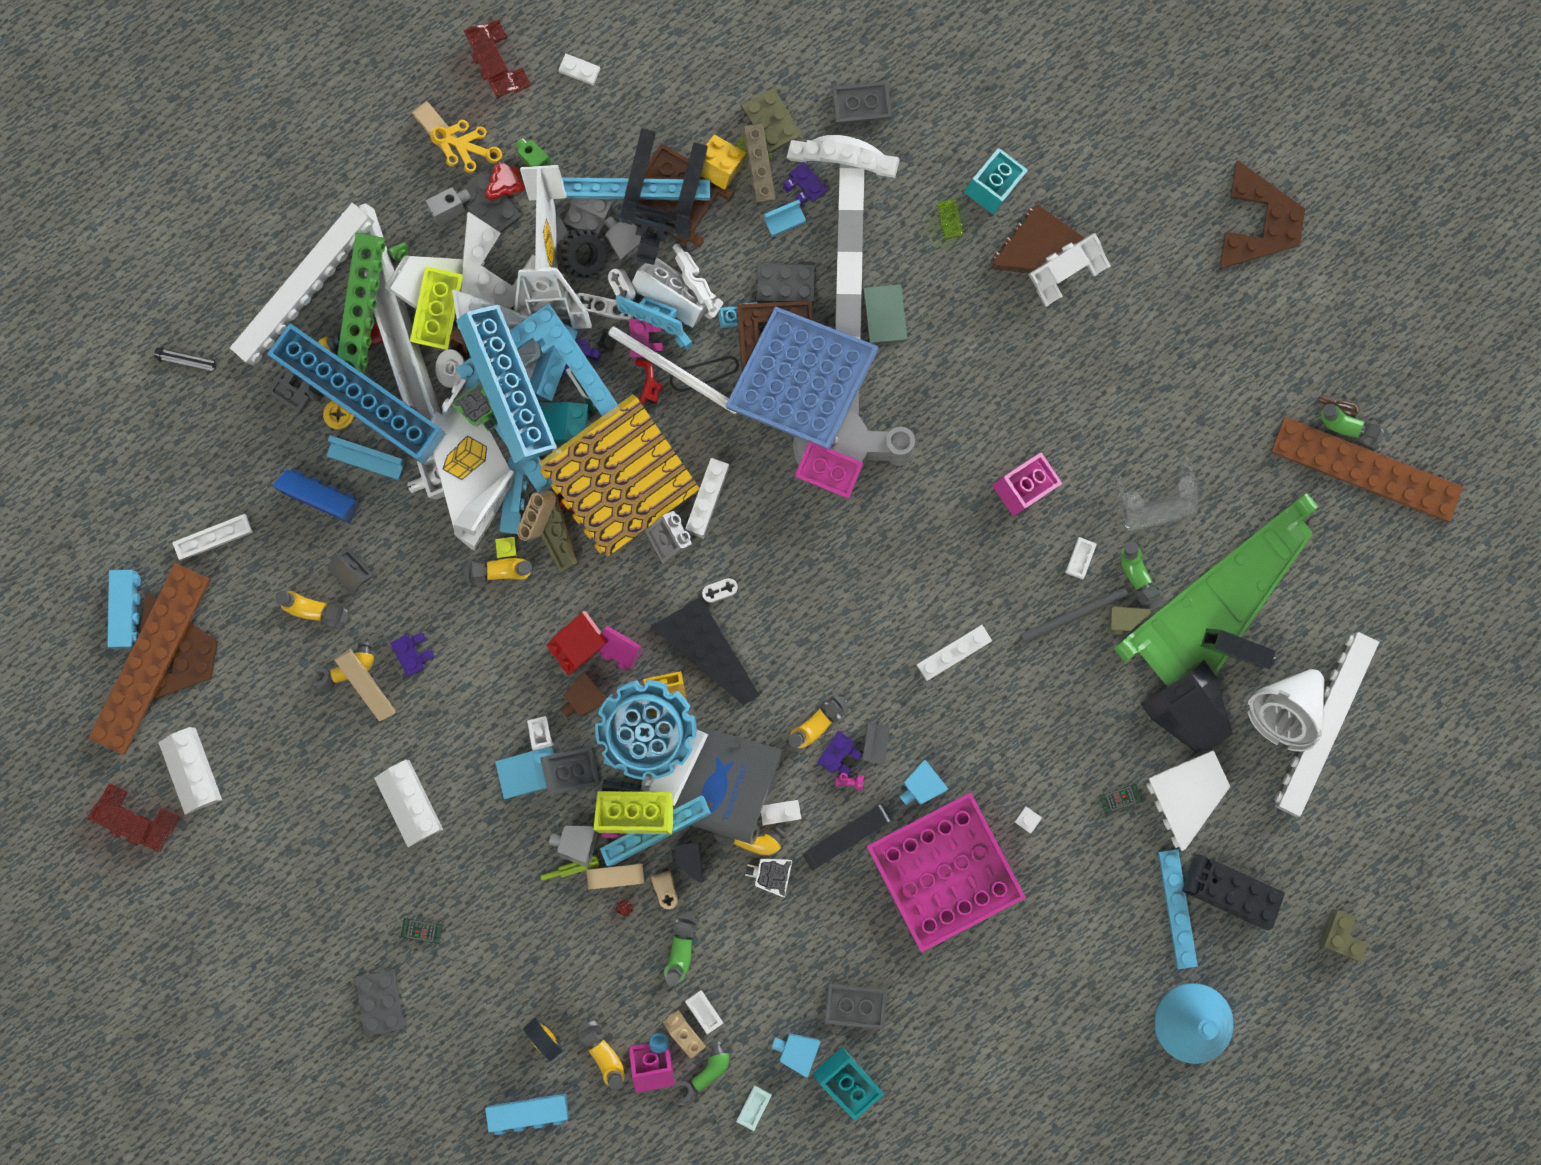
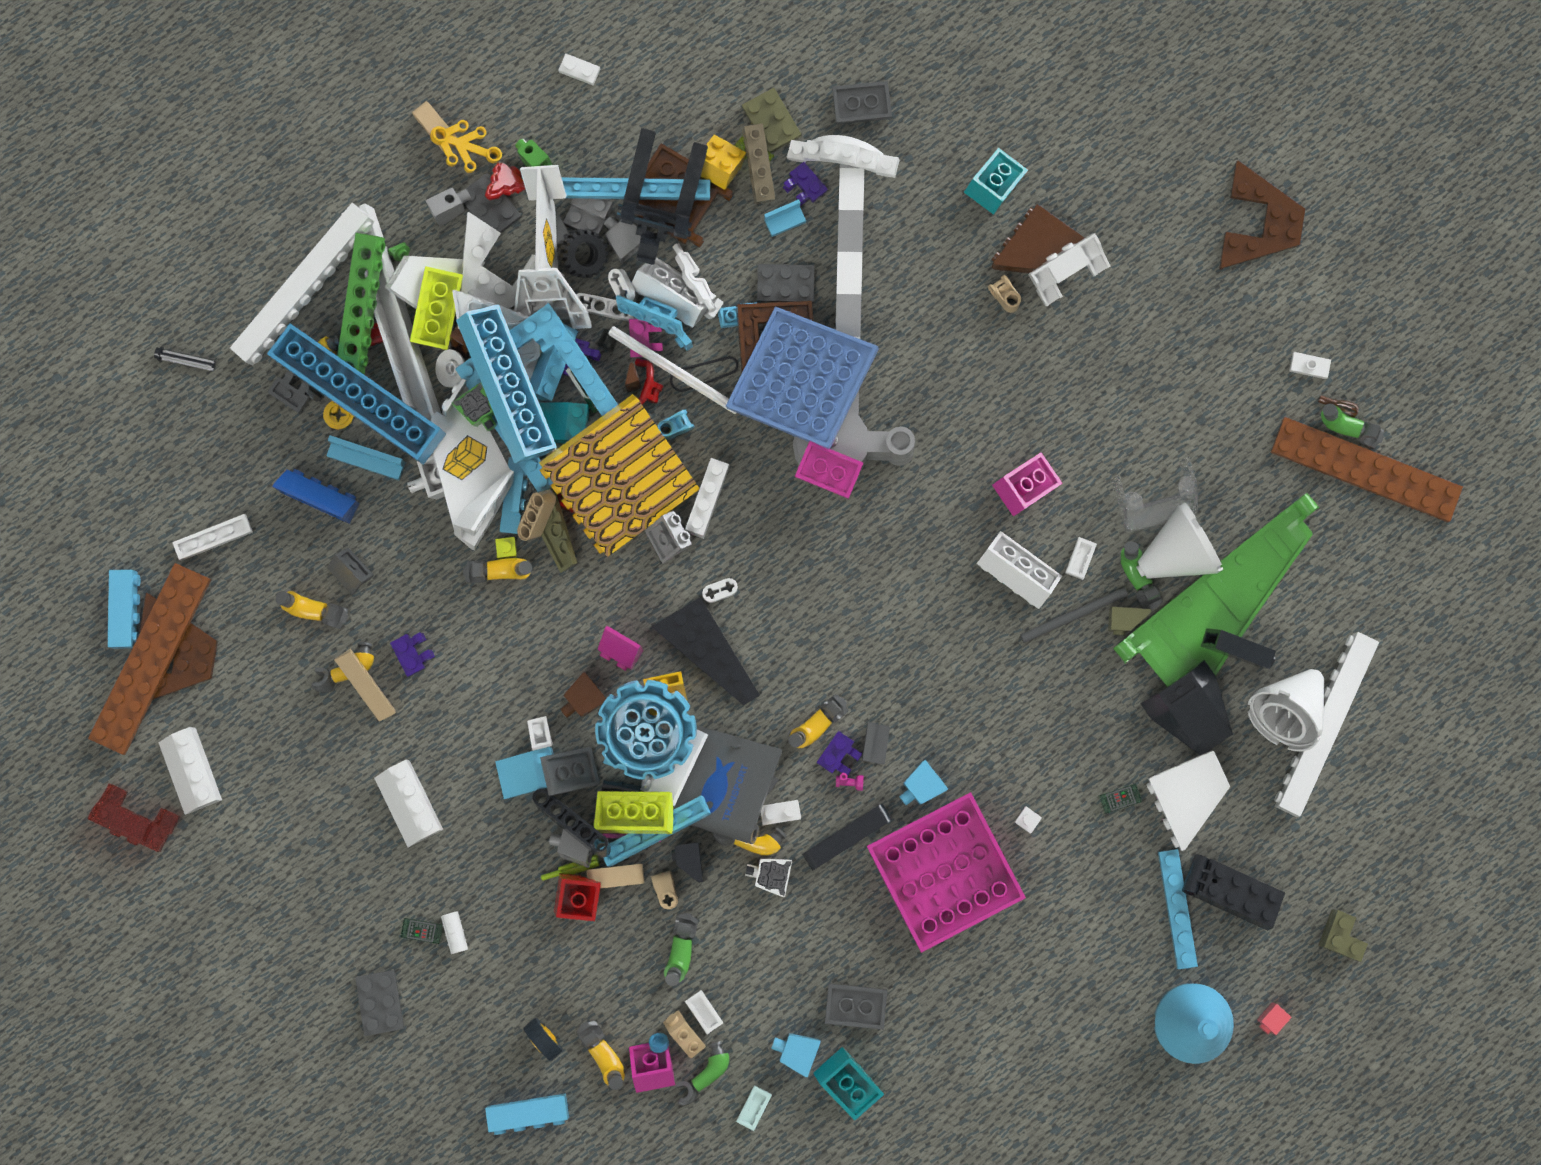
(454, 932): none -> white axle
(493, 69): clear red bracket -> none
(576, 643): red slope -> none
(576, 897): none -> red slope
(577, 829): none -> black beam
(624, 908): clear red plate -> none
(632, 380): none -> reddish brown slope
(676, 425): none -> medium azure piece
(885, 314): sand green tile -> none
(949, 219): clear neon green plate -> none
(954, 652): white plate -> none
(1002, 291): none -> tan piece
(1019, 570): none -> white slope
(1179, 549): none -> white cone
(1273, 1019): none -> coral brick
(1310, 365): none -> white plate

